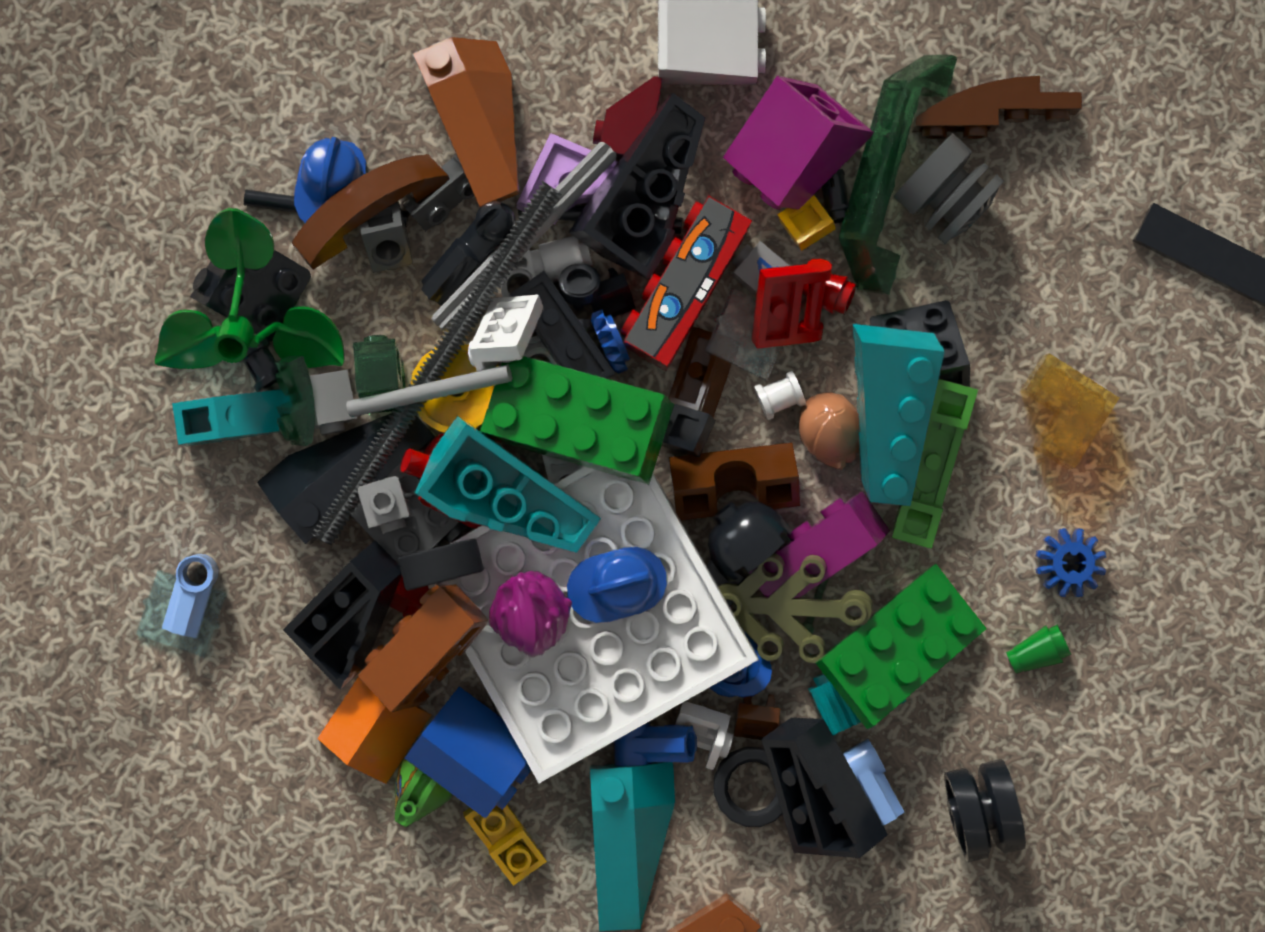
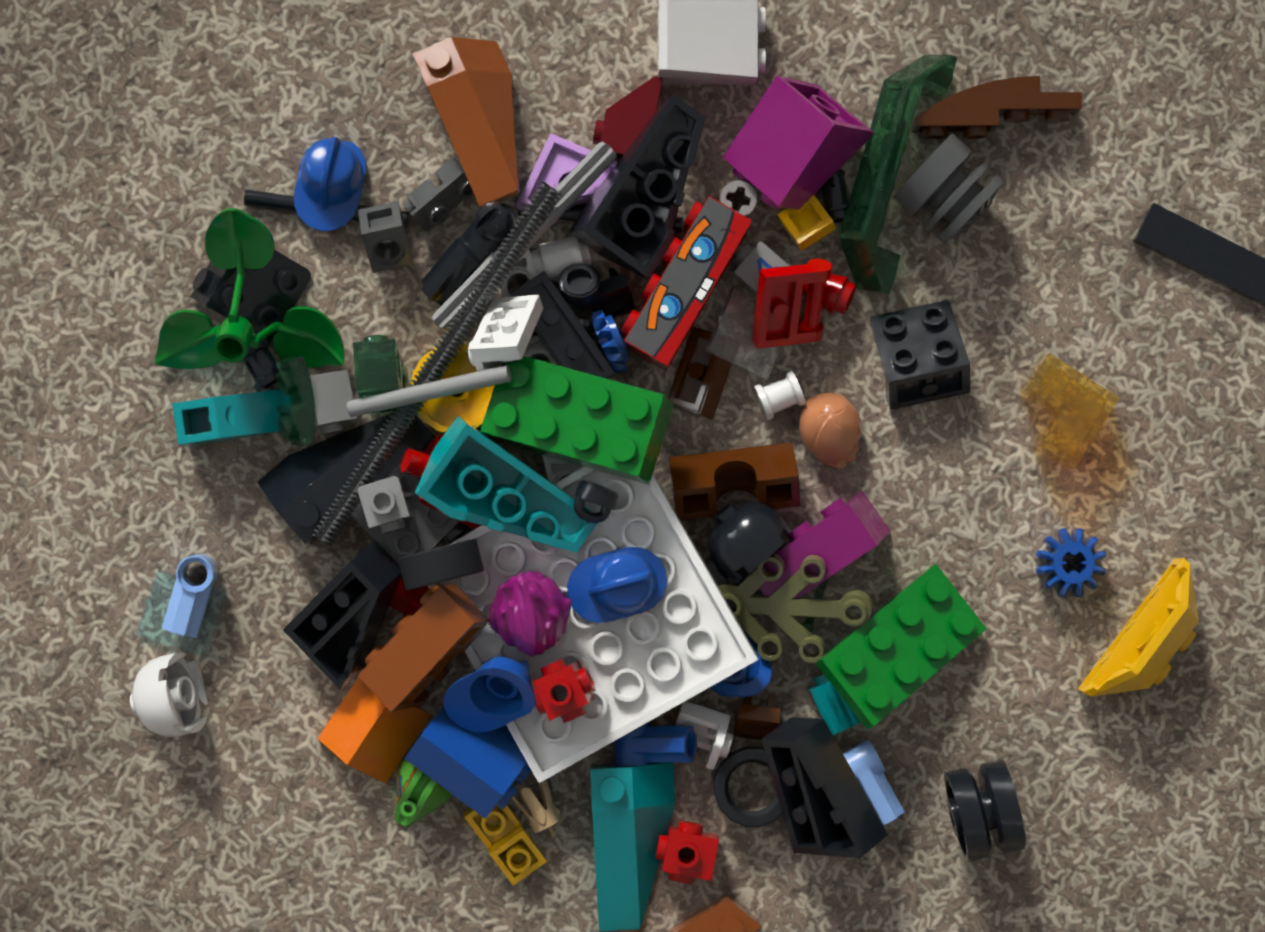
(168, 696): none -> white cylinder
(363, 199): reddish brown slope -> none
(491, 695): none -> blue piece
(539, 816): none -> tan piece
(574, 679): none -> red brick
(598, 495): none -> black tile
(688, 430): black tile -> none
(697, 865): none -> red brick
(749, 196): none -> light grey bush
(894, 404): teal wedge -> none
(946, 427): bright green slope -> none
(1039, 650): green cone -> none
(1149, 637): none -> yellow wedge

